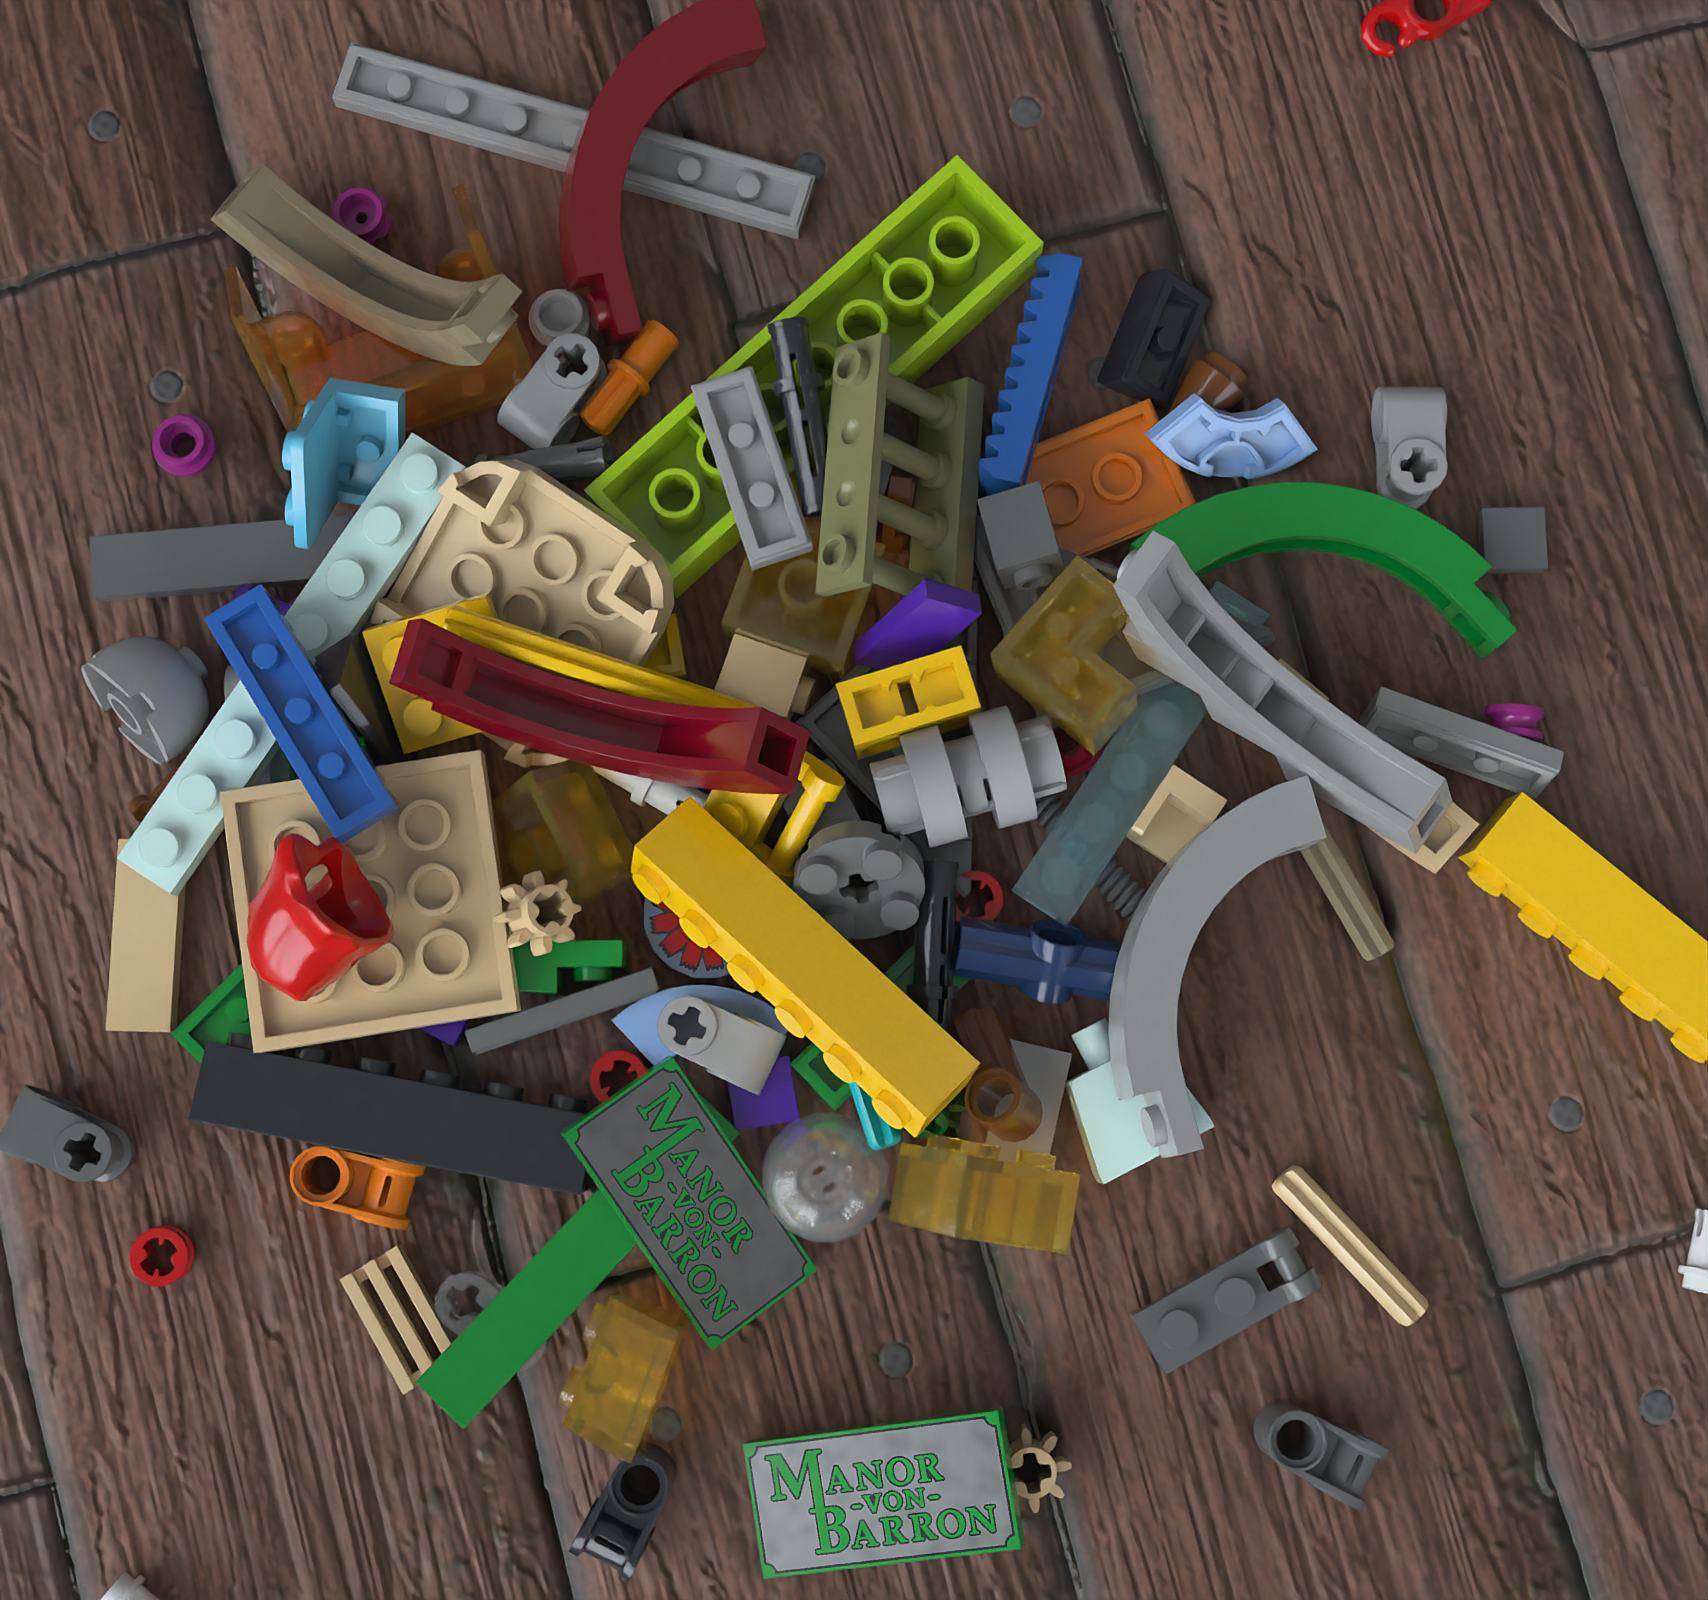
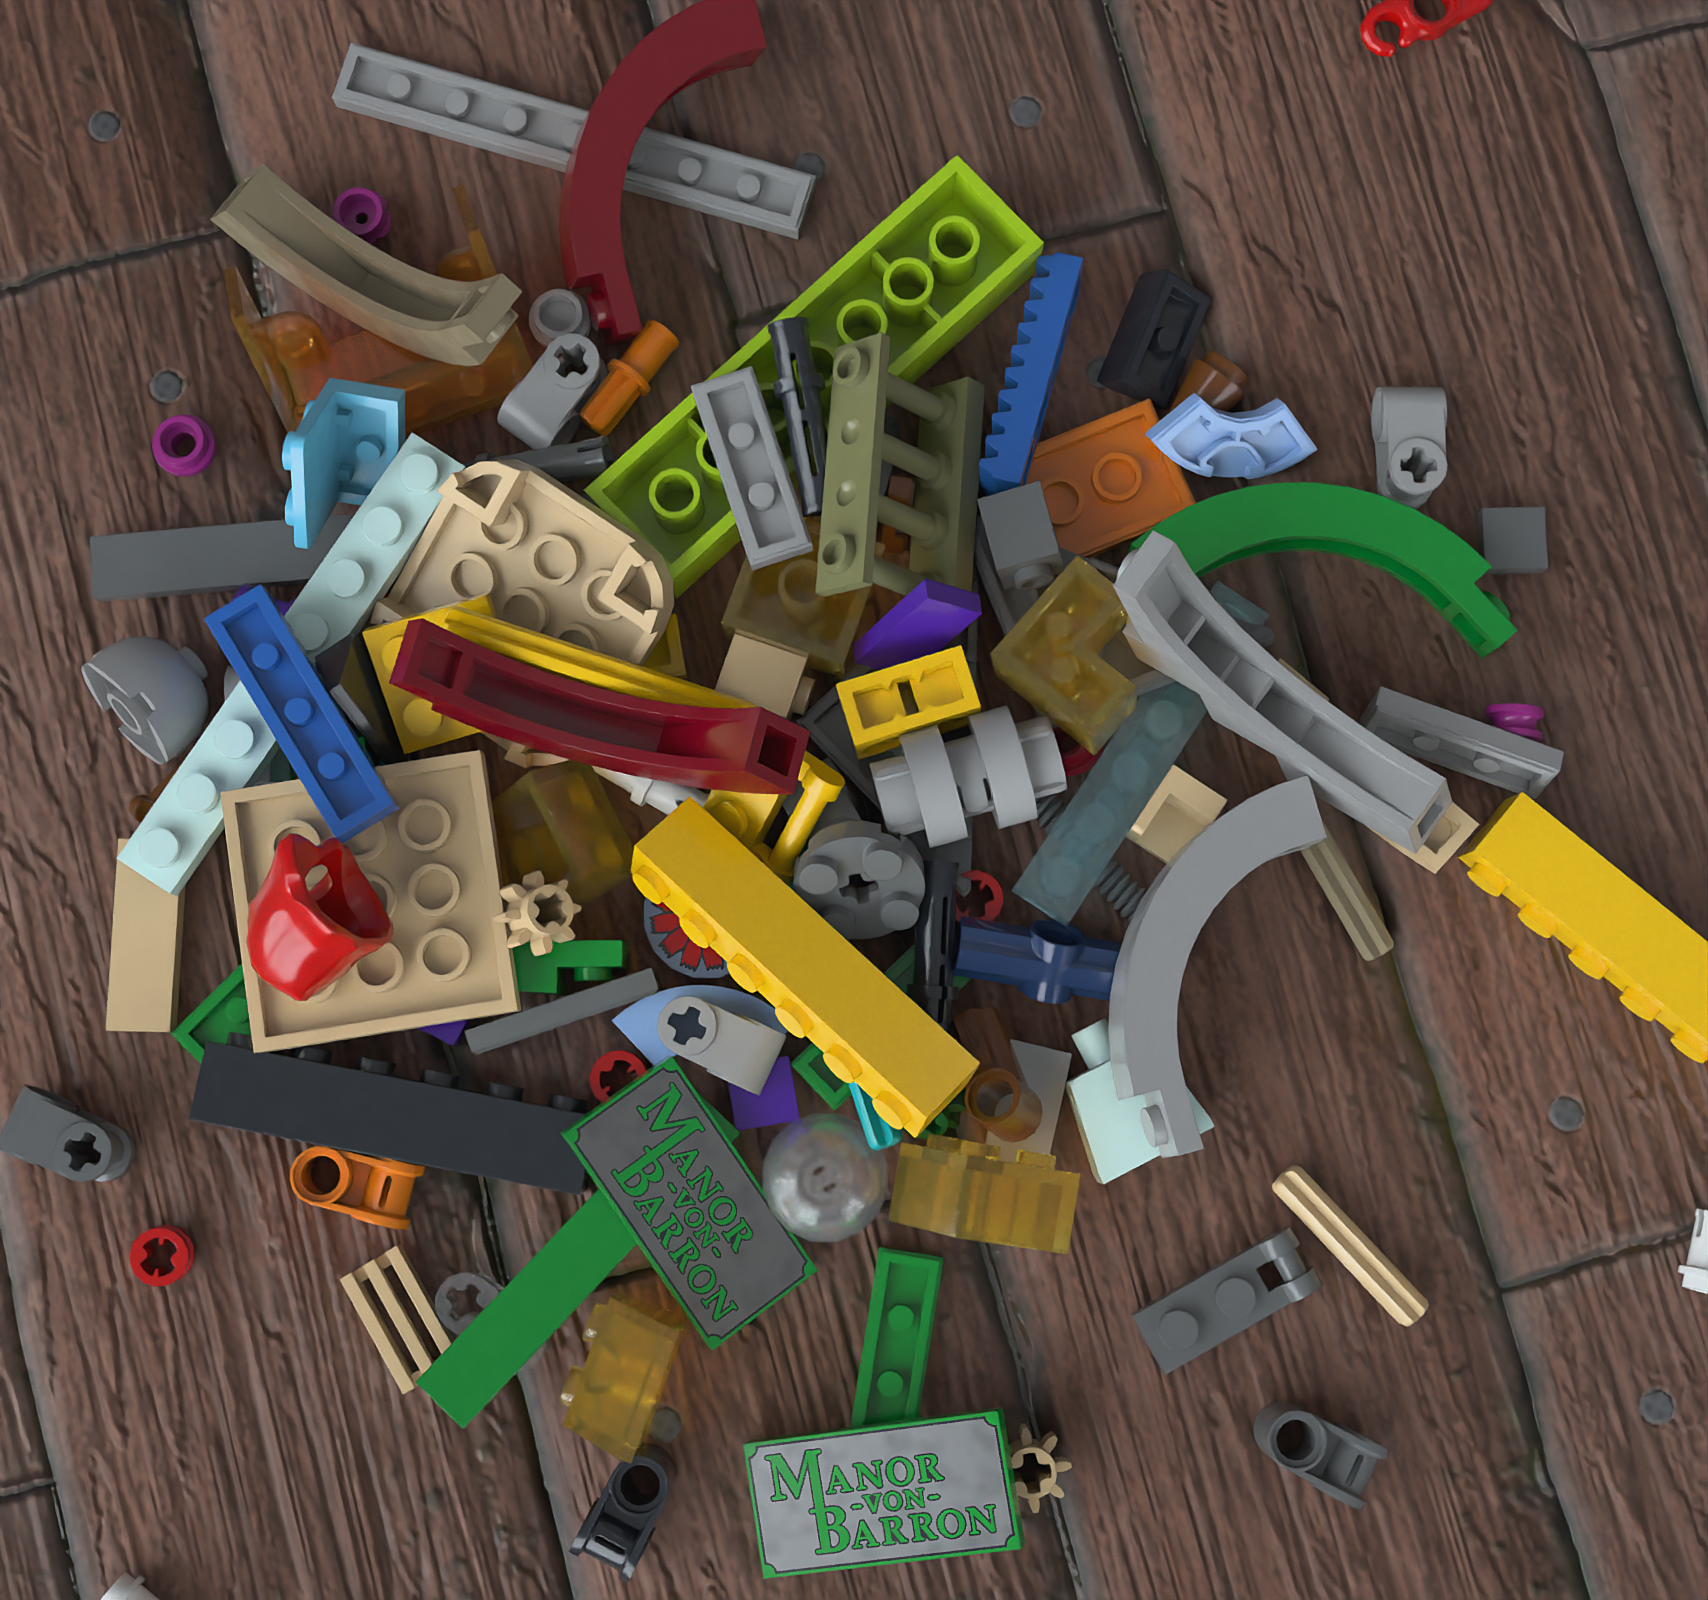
(897, 1336): none -> green tile

